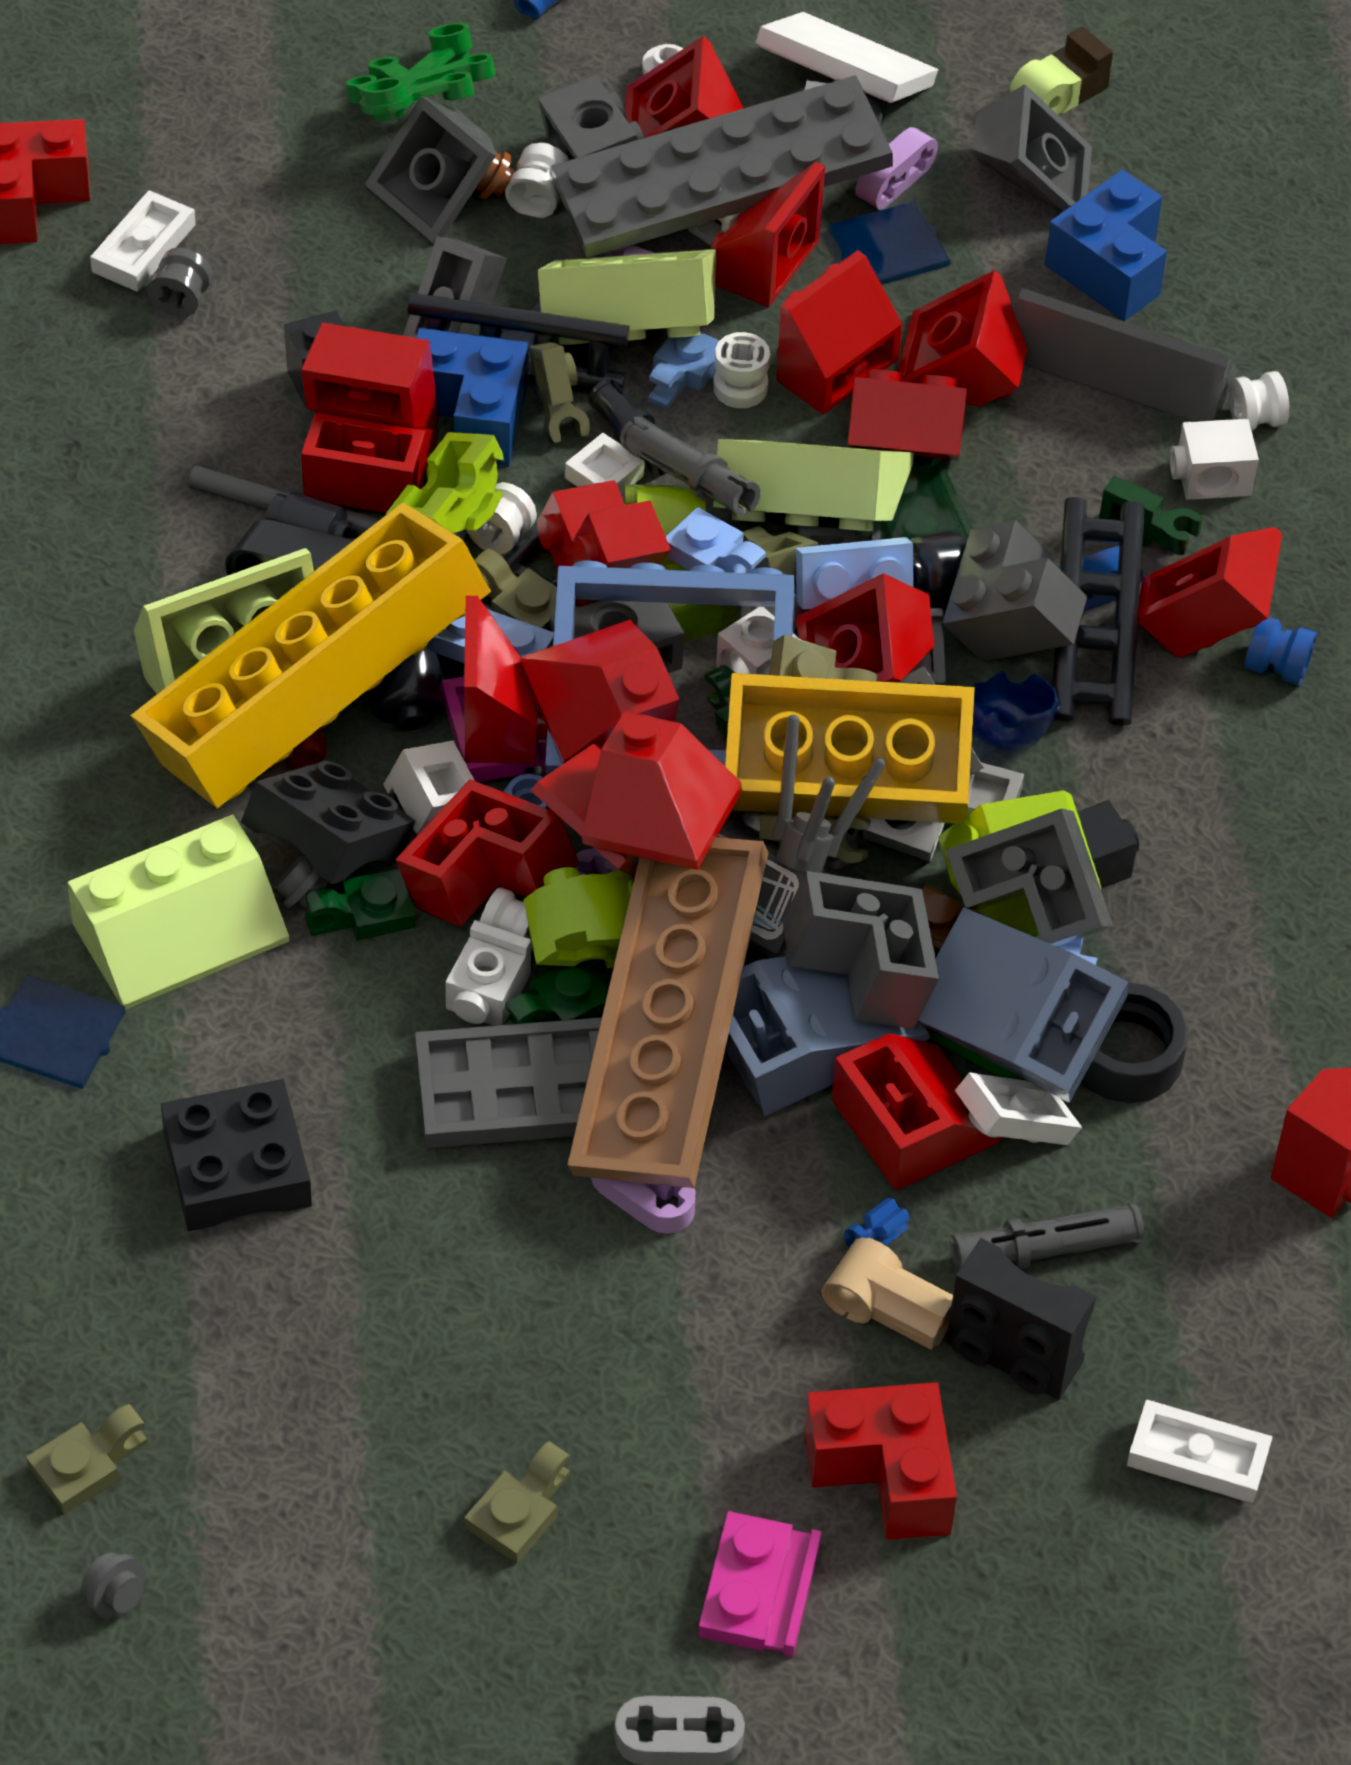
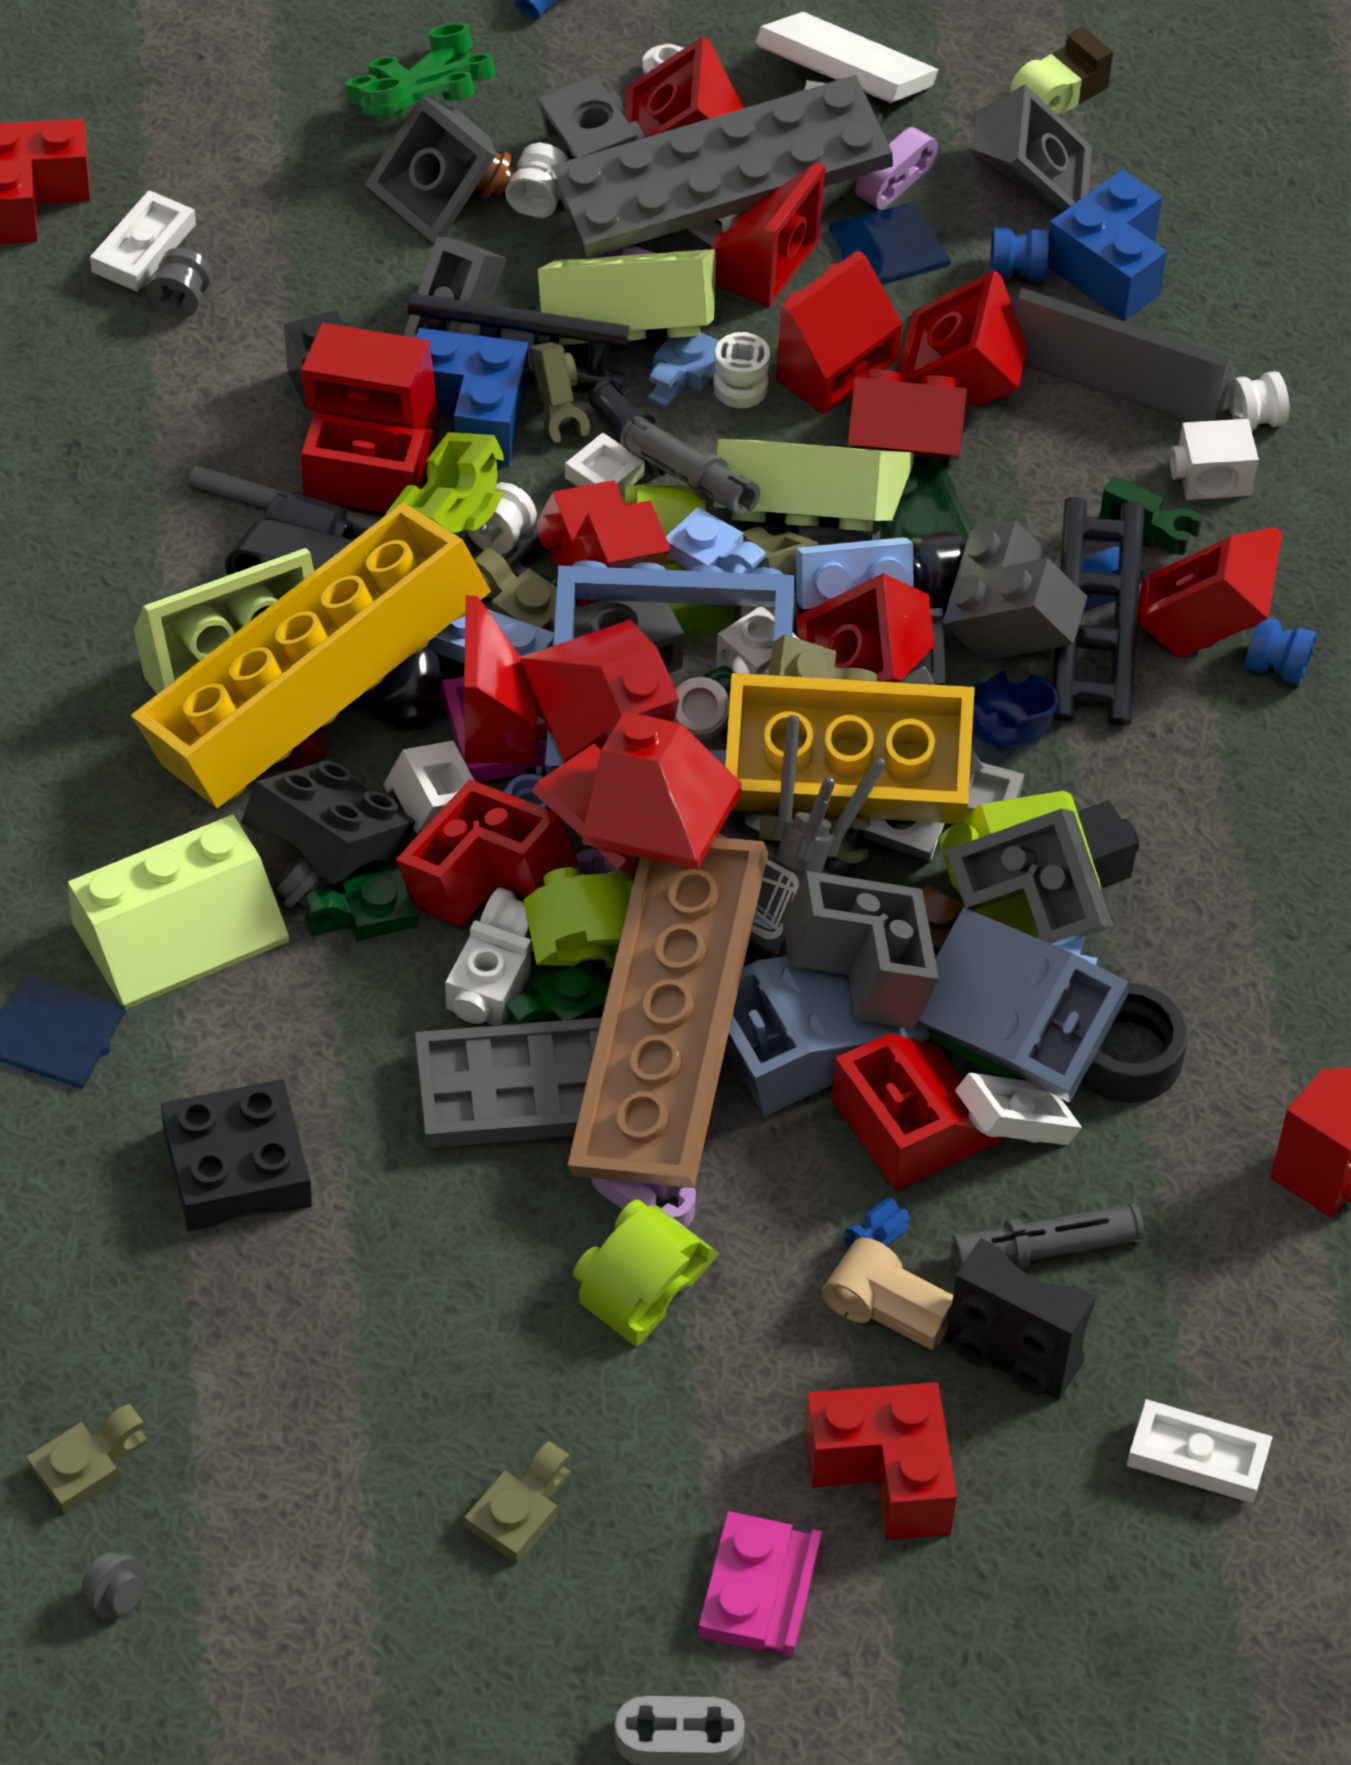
(640, 1270): none -> lime cylinder
(702, 707): none -> light grey tile
(1020, 255): none -> blue wheel

